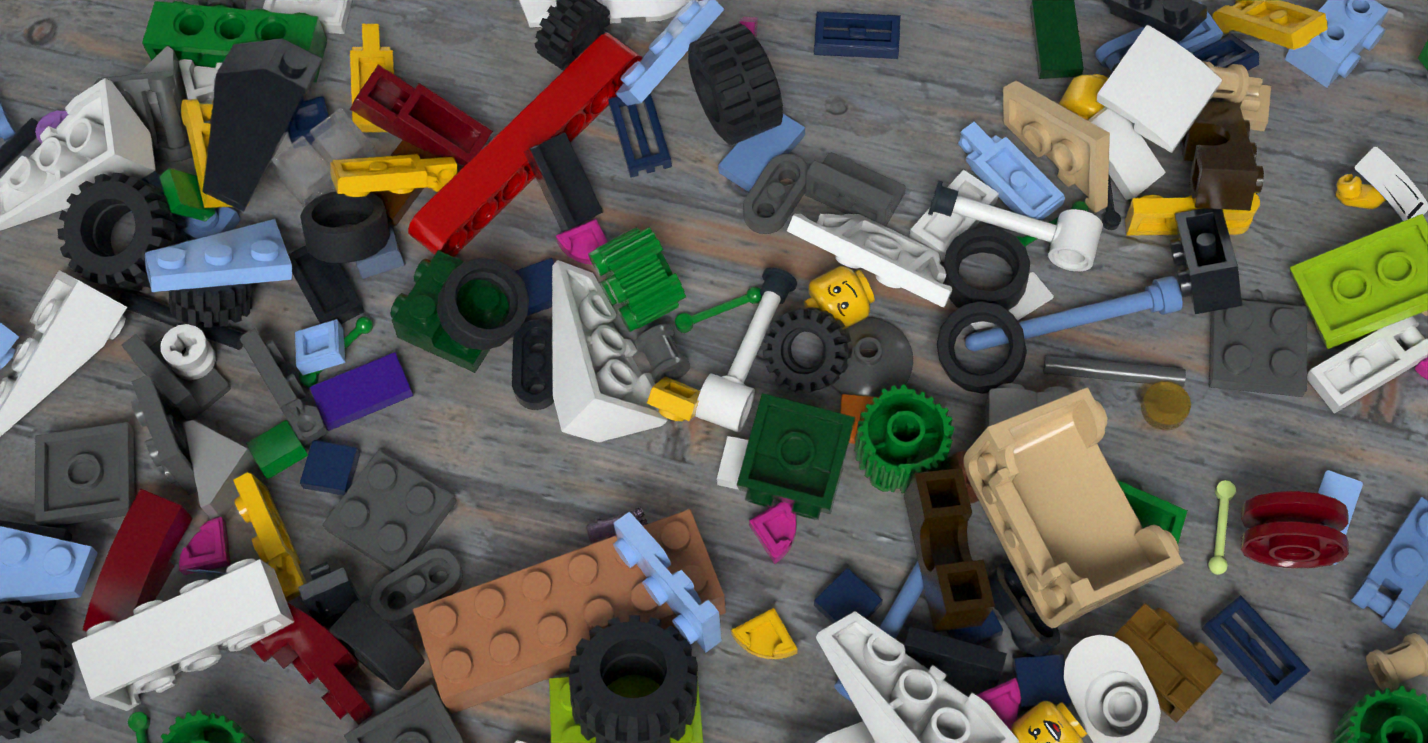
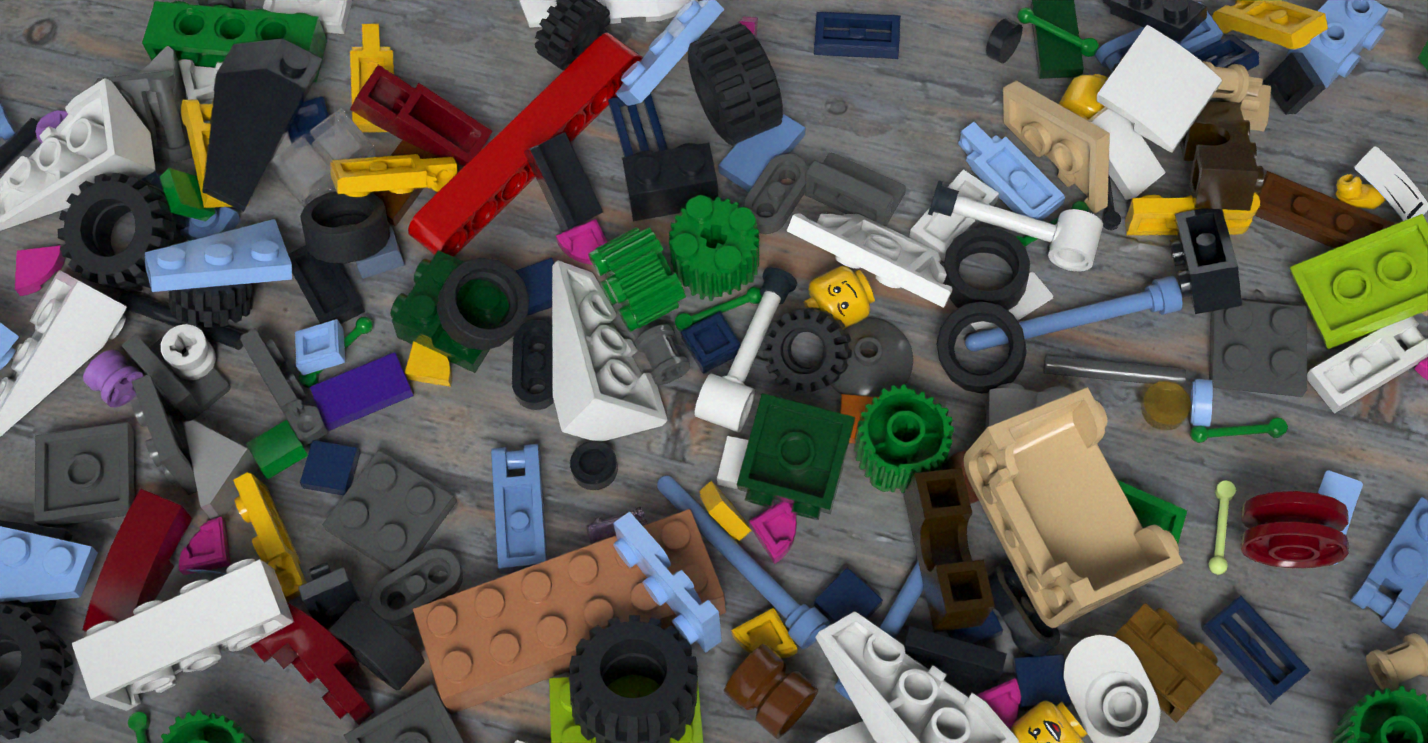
(36, 267): none -> dark pink tile
(112, 378): none -> medium lavender wheel
(428, 366): none -> yellow tile
(518, 508): none -> medium blue plate
(593, 465): none -> black tile
(667, 179): none -> black brick
(674, 399): yellow plate -> none
(711, 342): none -> dark blue tile
(714, 246): none -> green brick
(724, 511): none -> yellow tile
(763, 685): none -> reddish brown wheel
(801, 620): none -> medium blue piece
(1004, 40): none -> black tile
(1087, 46): none -> green hinge
(1201, 402): none -> light blue tile
(1275, 428): none -> green hinge
(1294, 83): none -> black tile
(1314, 213): none -> reddish brown tile

